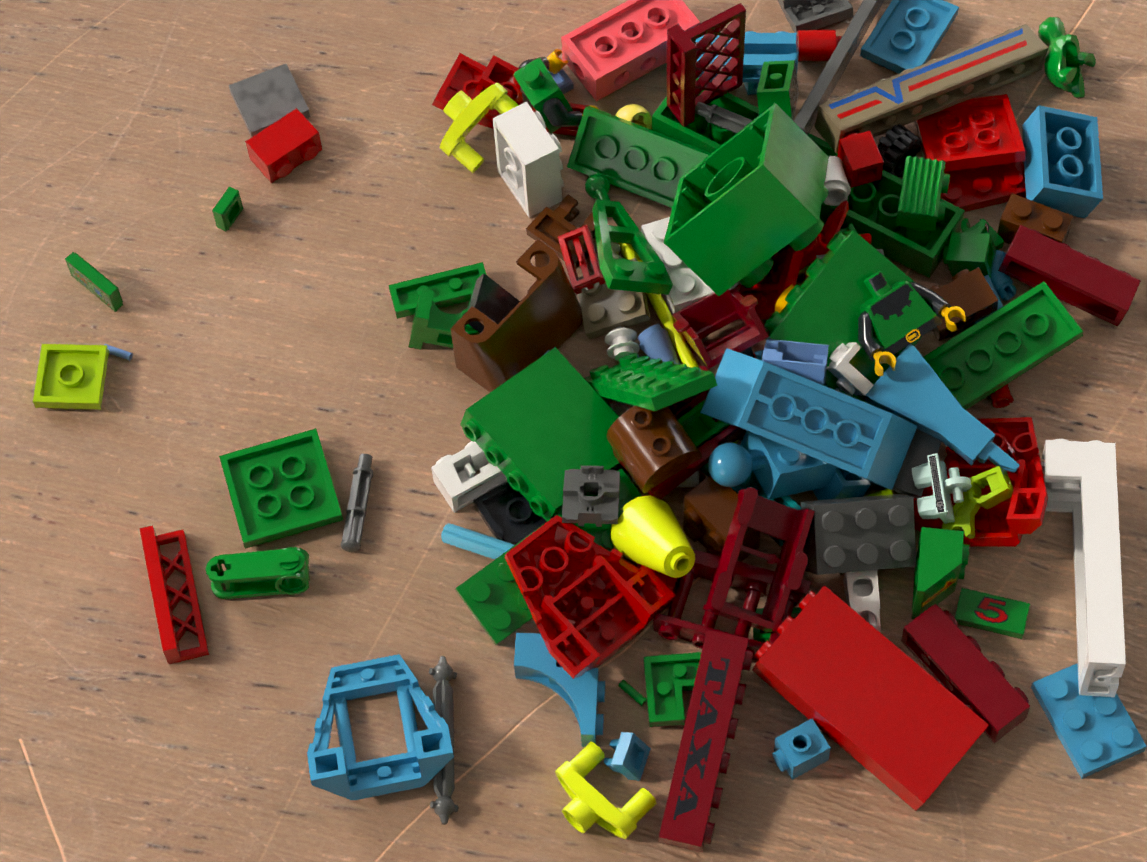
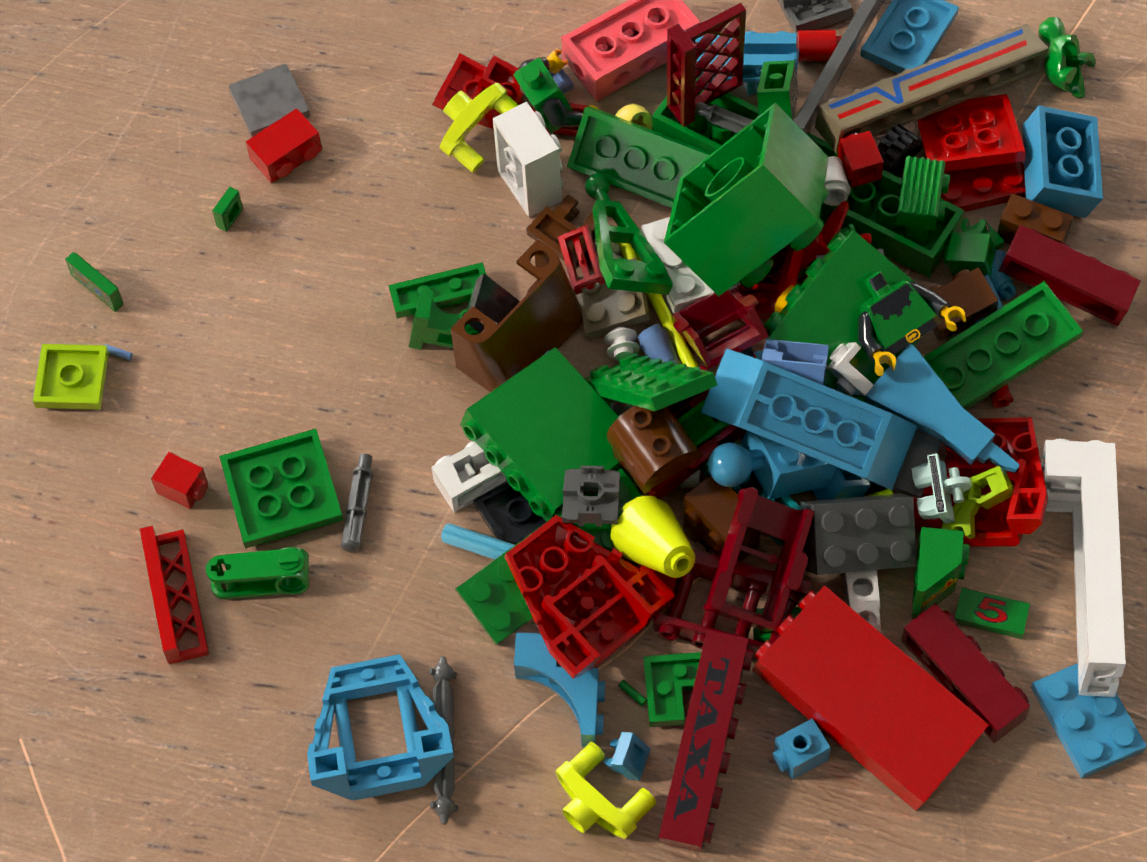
(180, 480): none -> red brick

